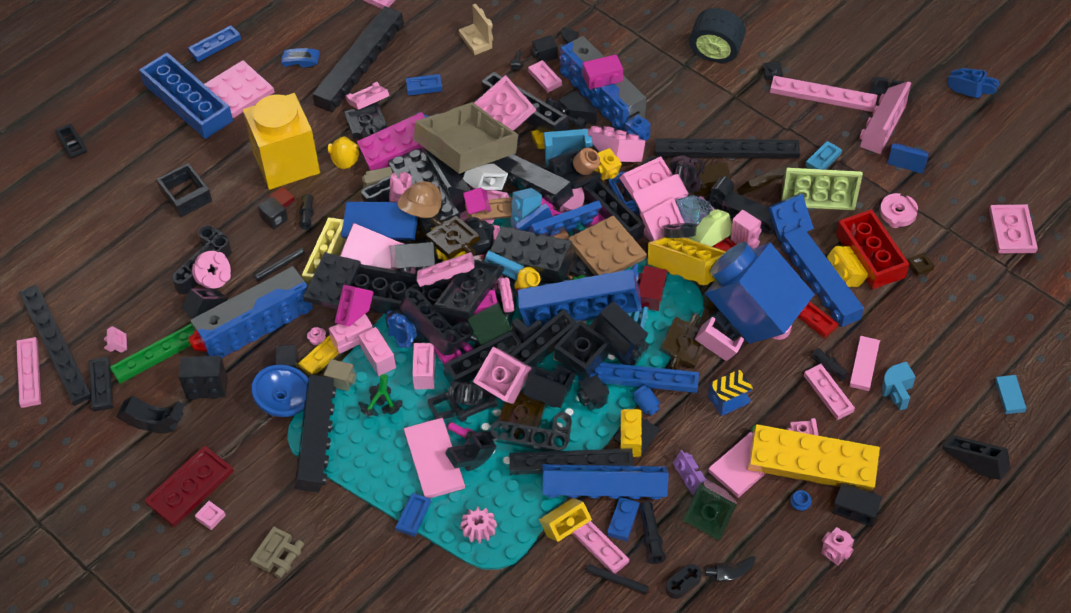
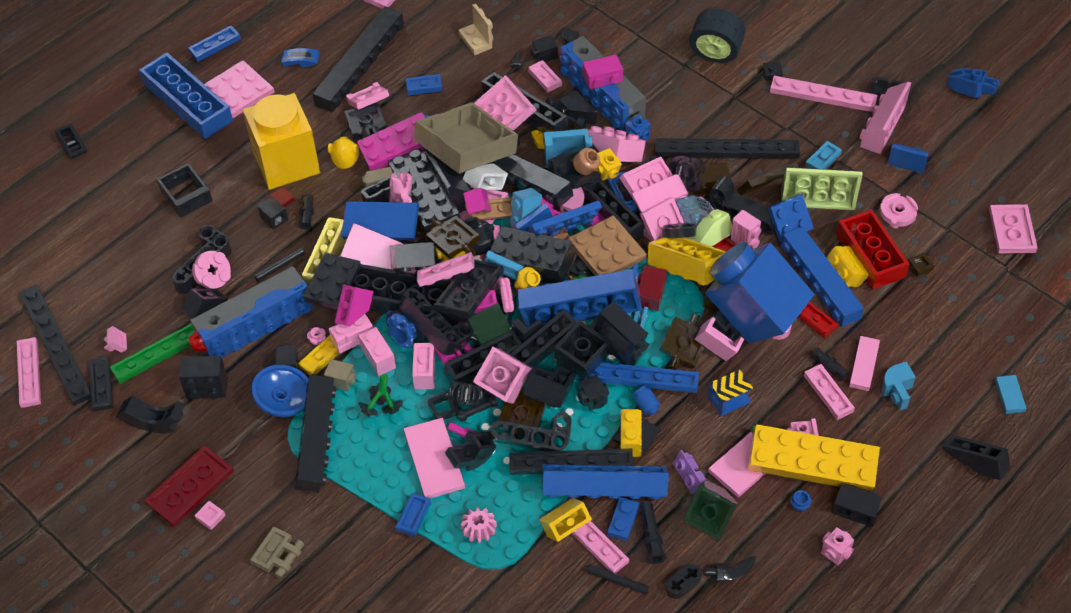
(421, 200): medium nougat hat -> none

